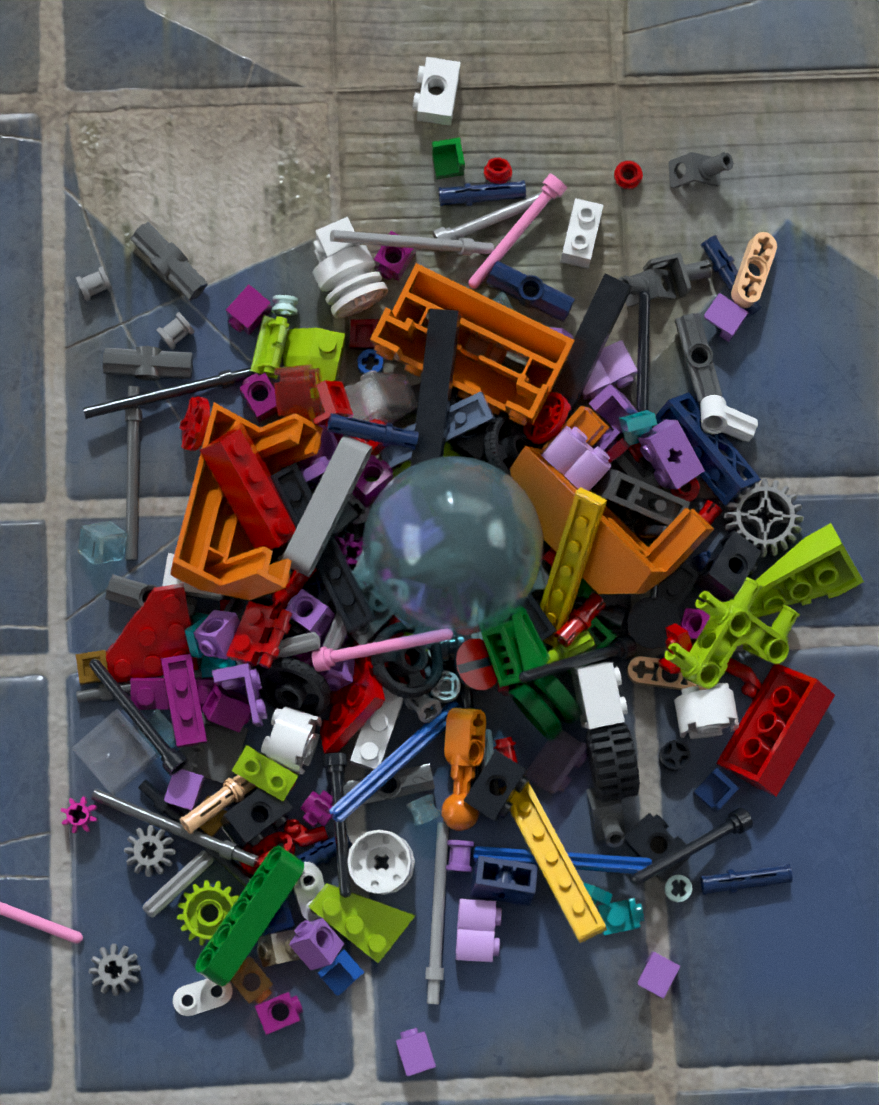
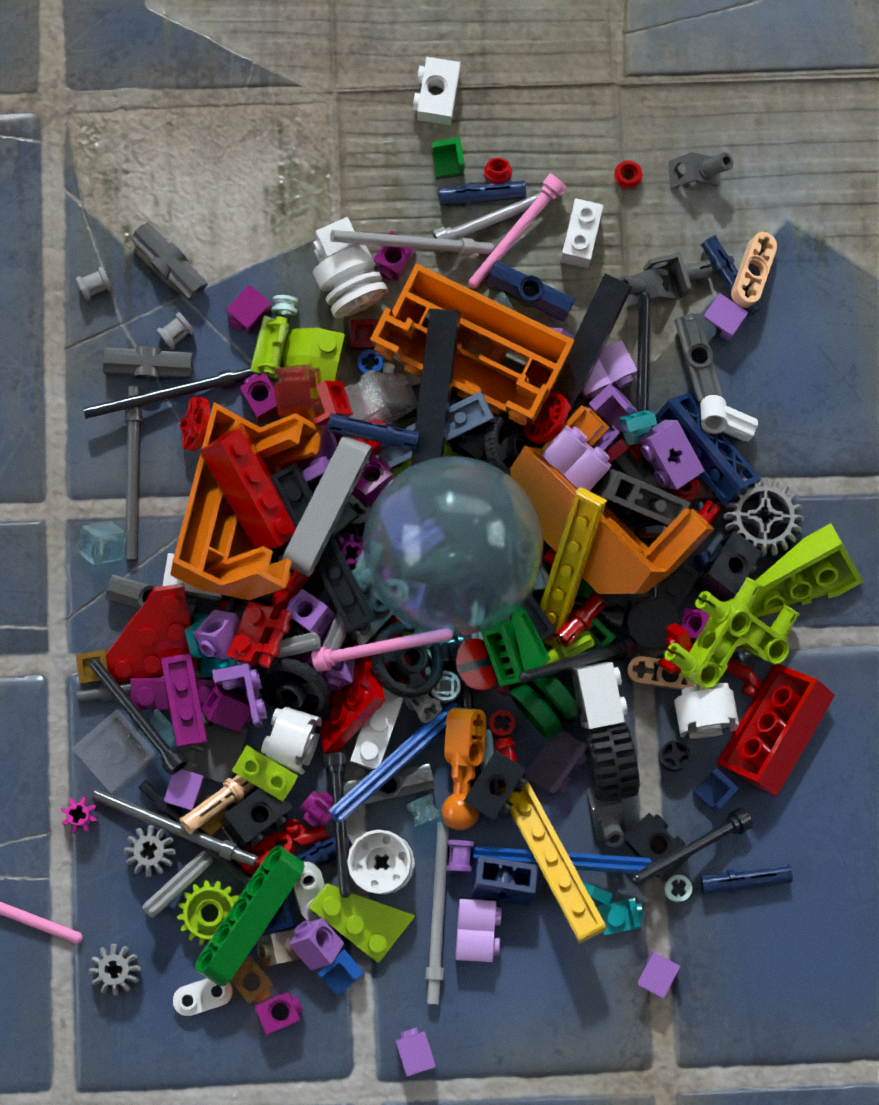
(500, 732): none -> red bush

